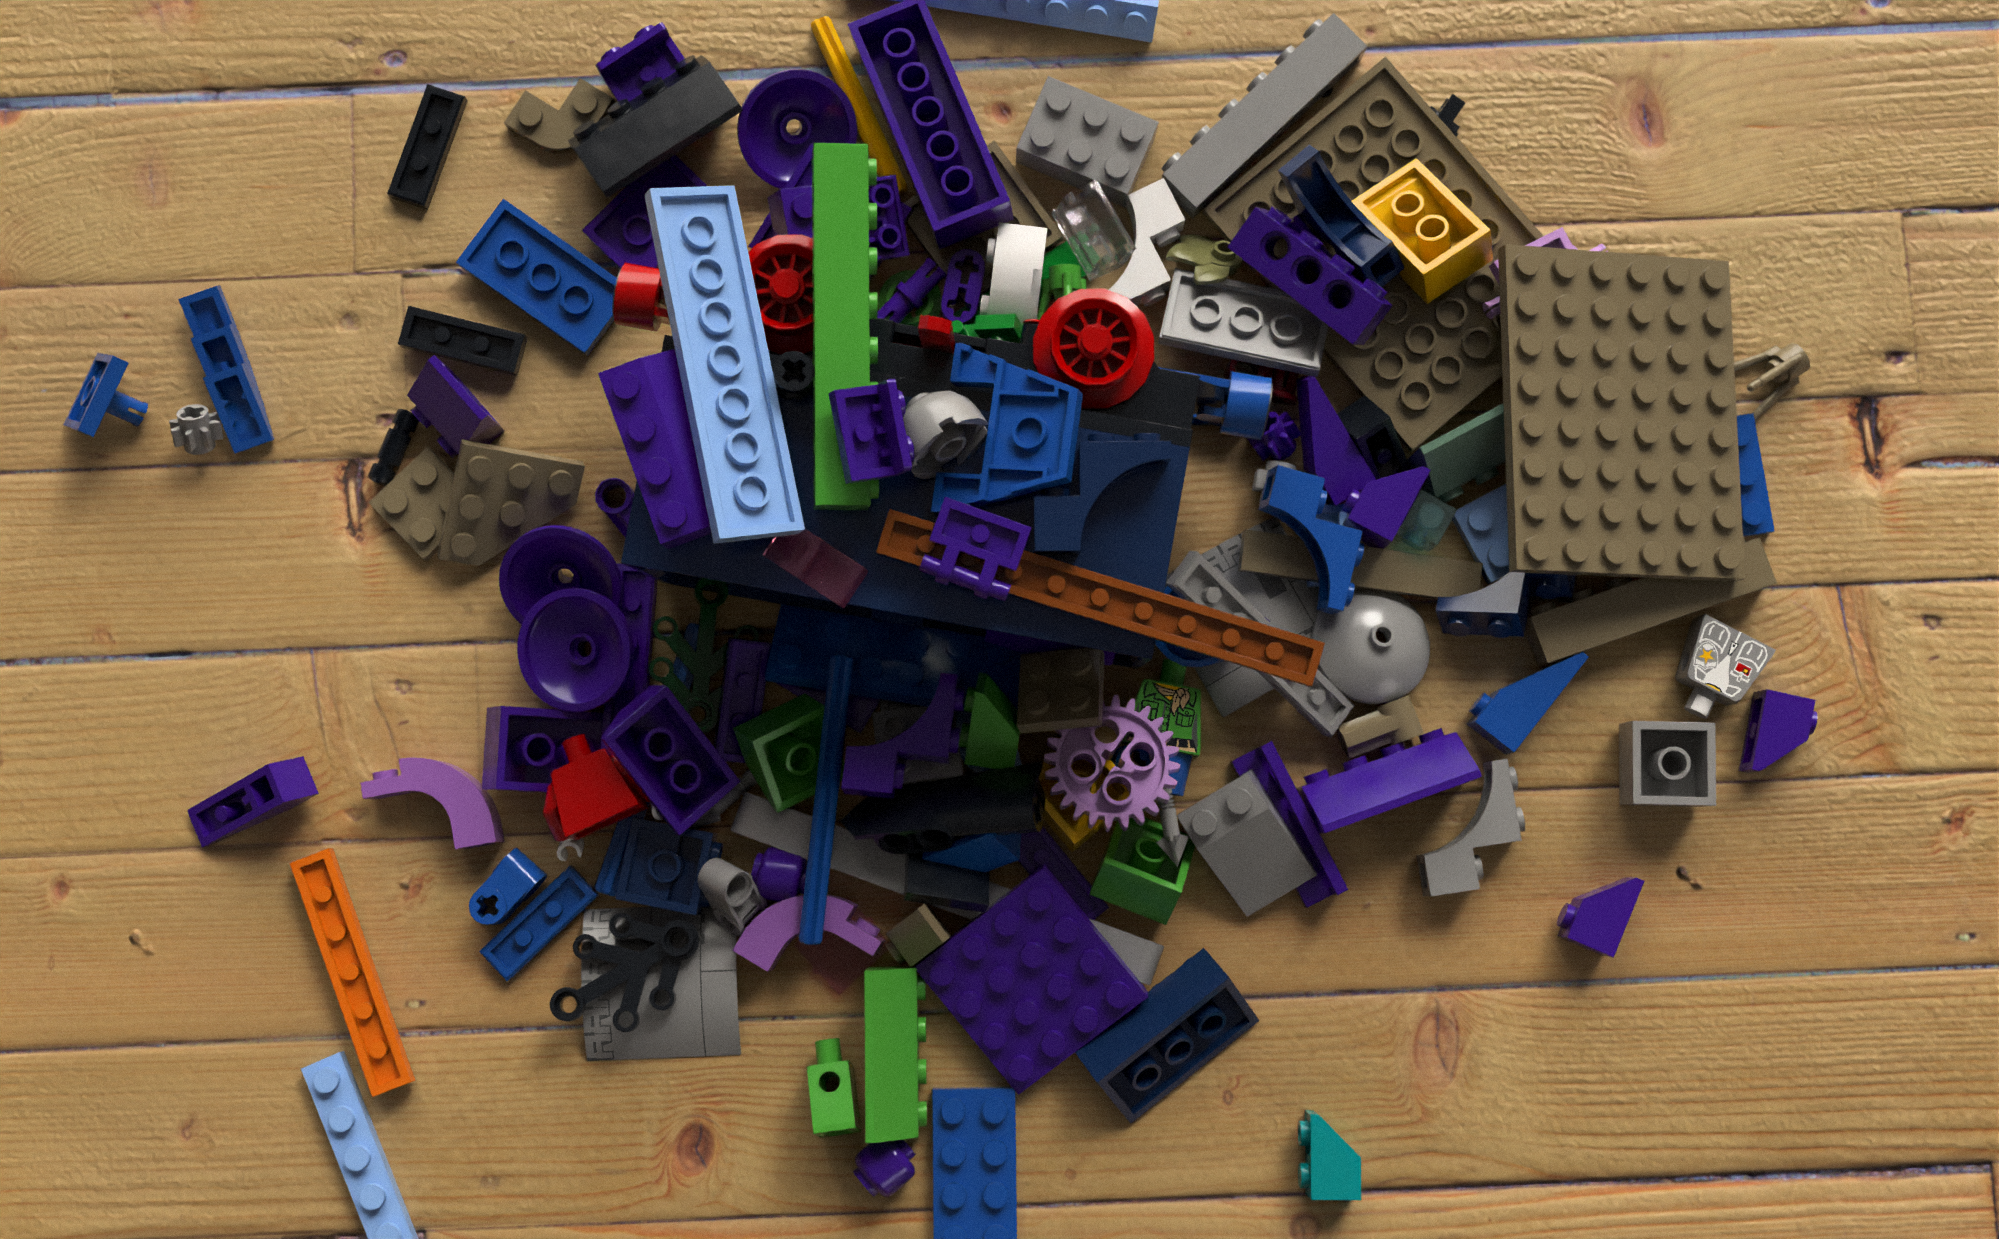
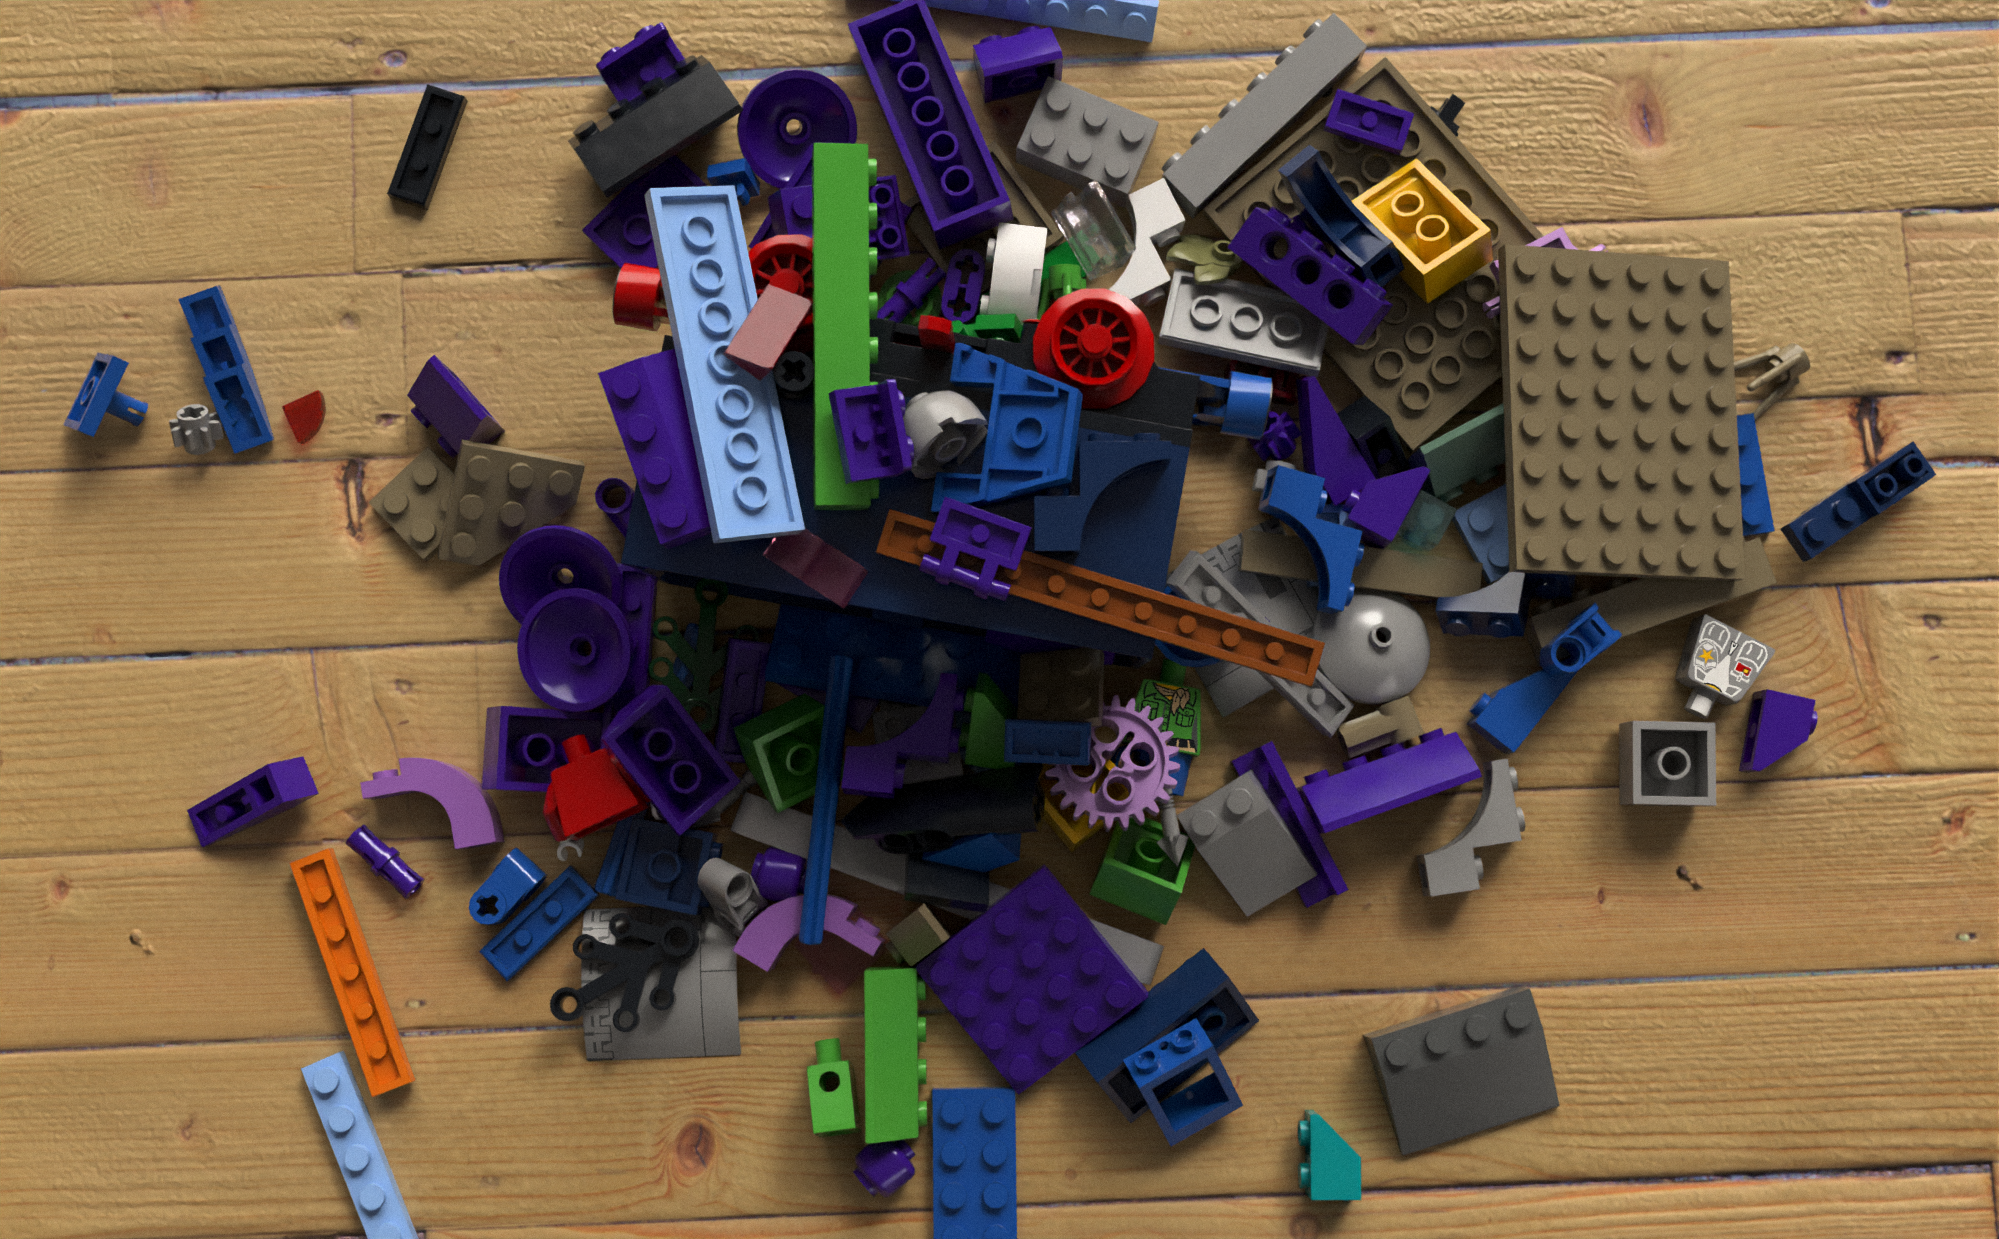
(306, 415): none -> clear red tile
(384, 861): none -> dark purple pin
(393, 447): black axle -> none
(462, 340): black plate -> none
(542, 276): blue plate -> none
(552, 127): dark tan plate -> none
(738, 174): none -> blue tile
(767, 330): none -> slope
(847, 80): yellow axle -> none
(1017, 63): none -> dark purple slope
(1041, 849): dark purple tile -> none
(1047, 741): none -> blue plate
(1195, 1105): none -> blue window
(1368, 122): none -> dark purple plate
(1463, 1069): none -> dark grey slope
(1584, 639): none -> blue piece
(1600, 916): dark purple slope -> none
(1857, 501): none -> dark blue slope

